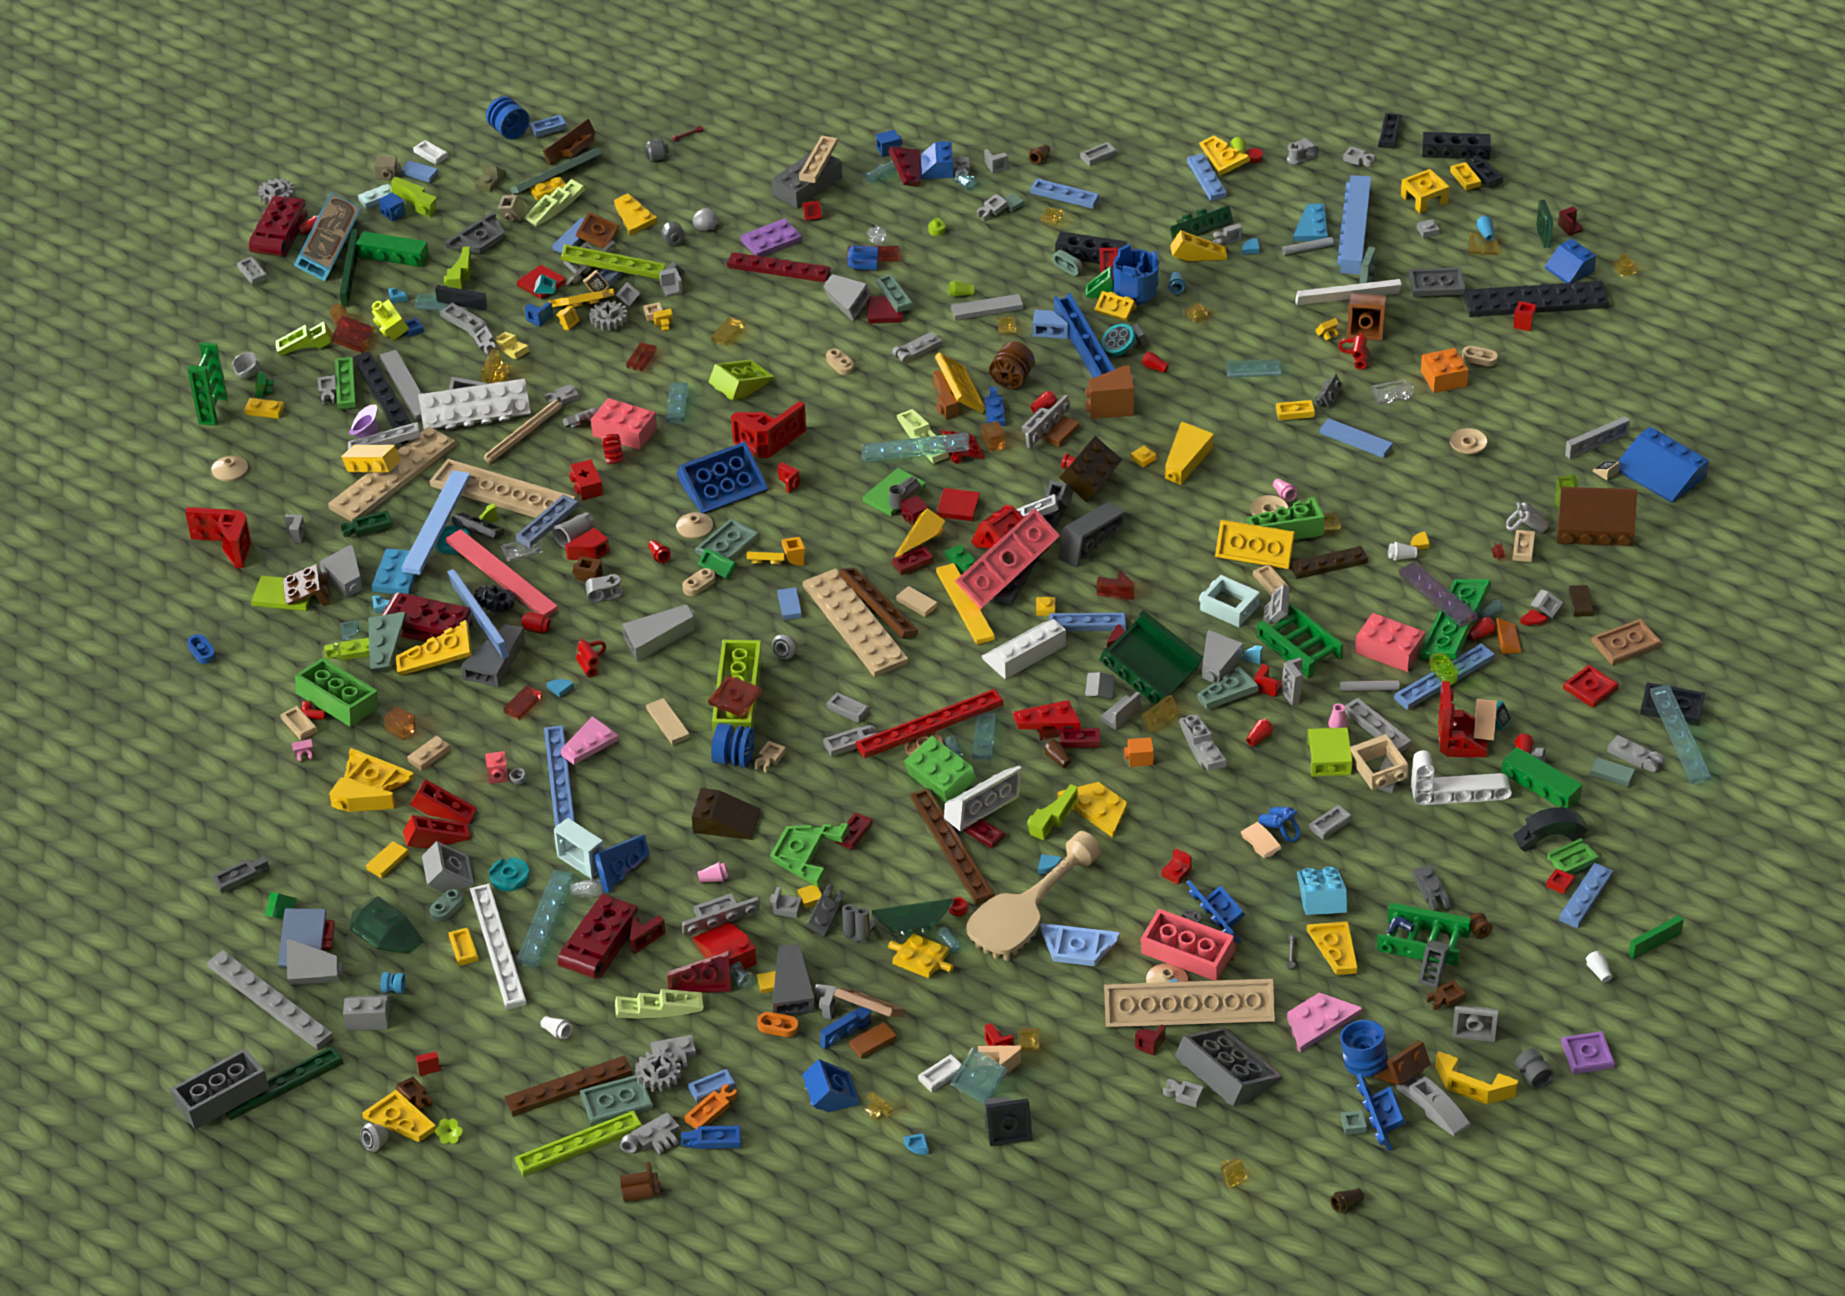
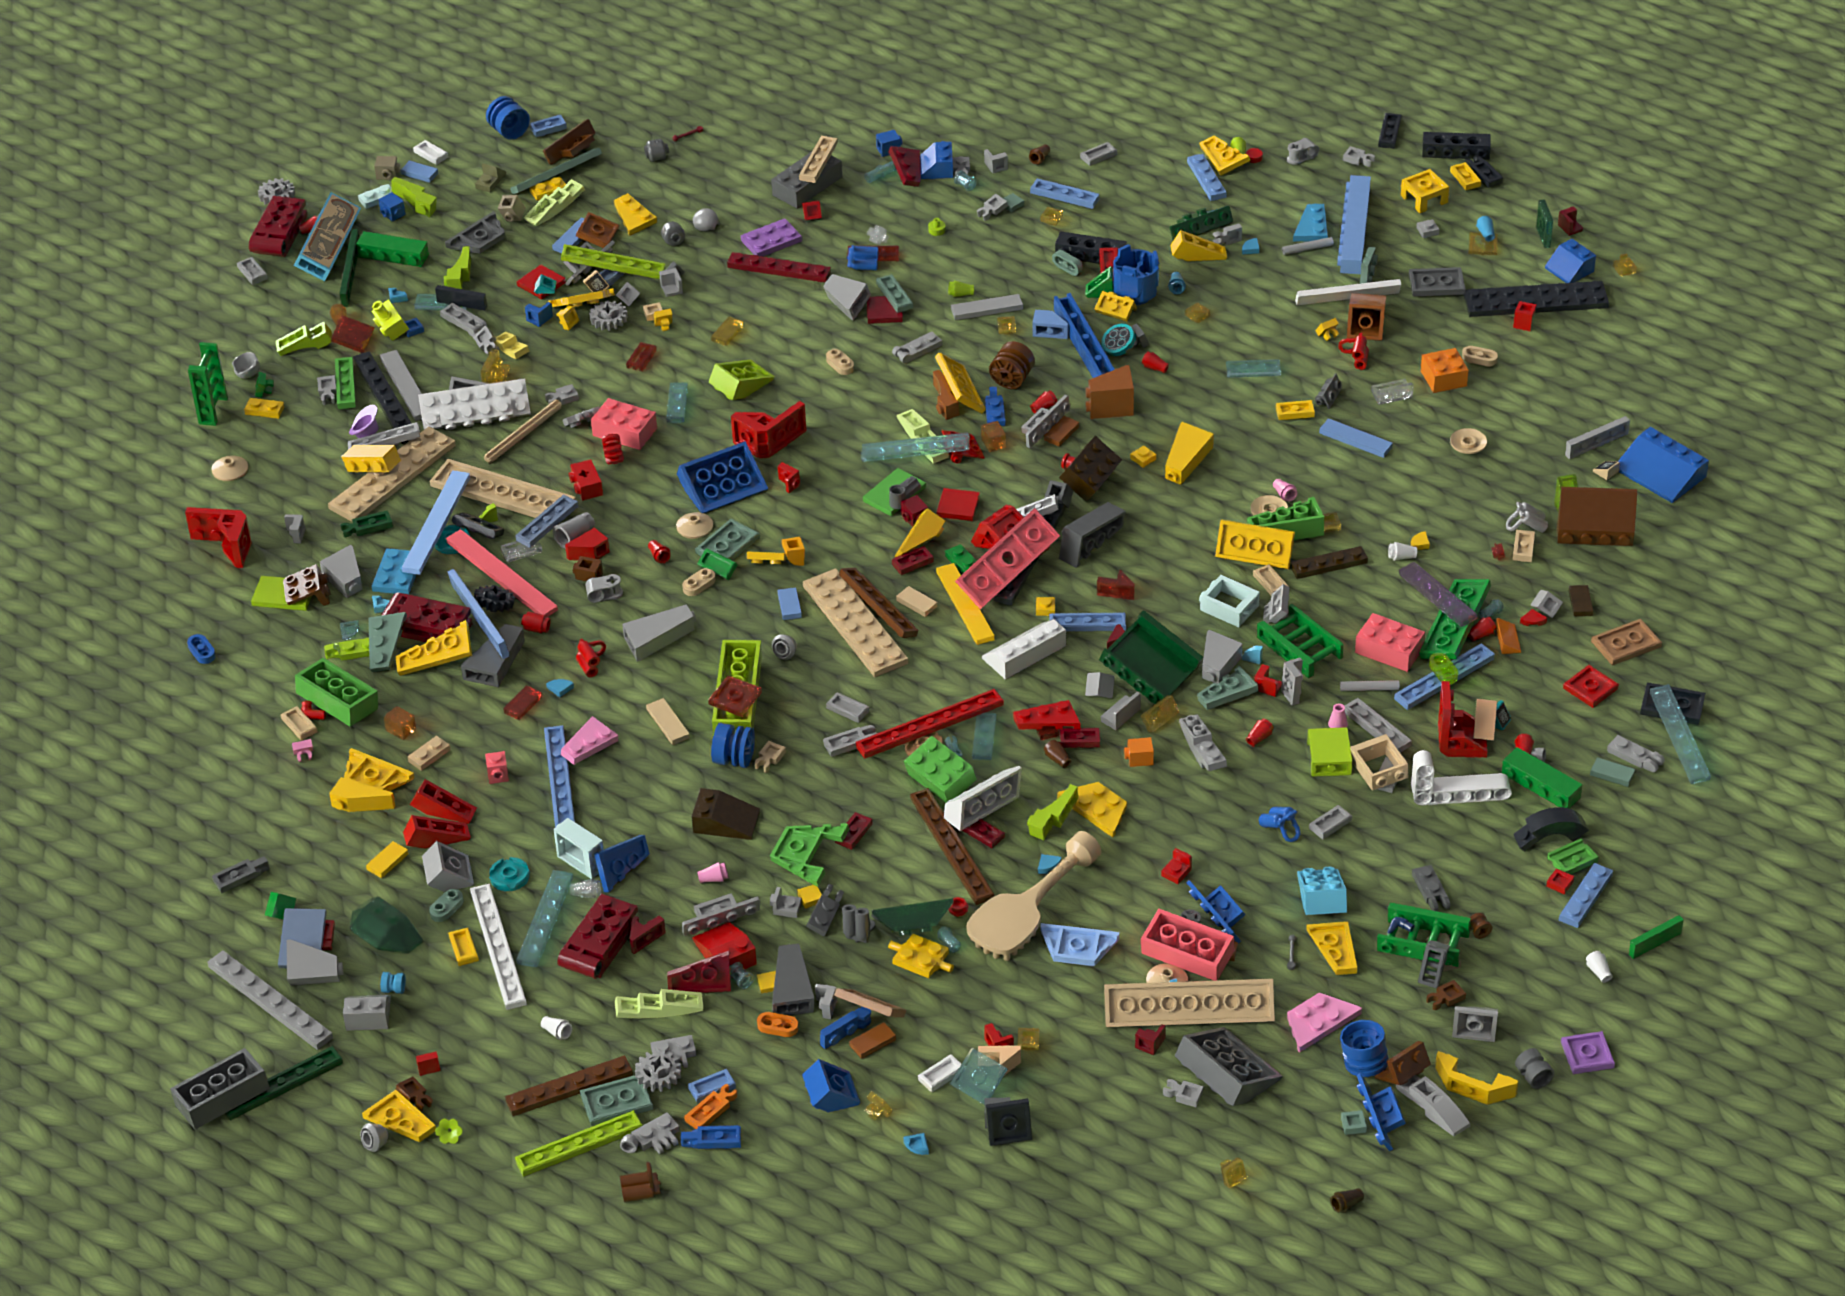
(519, 773): light grey hinge -> none
(1261, 839): light nougat slope -> none

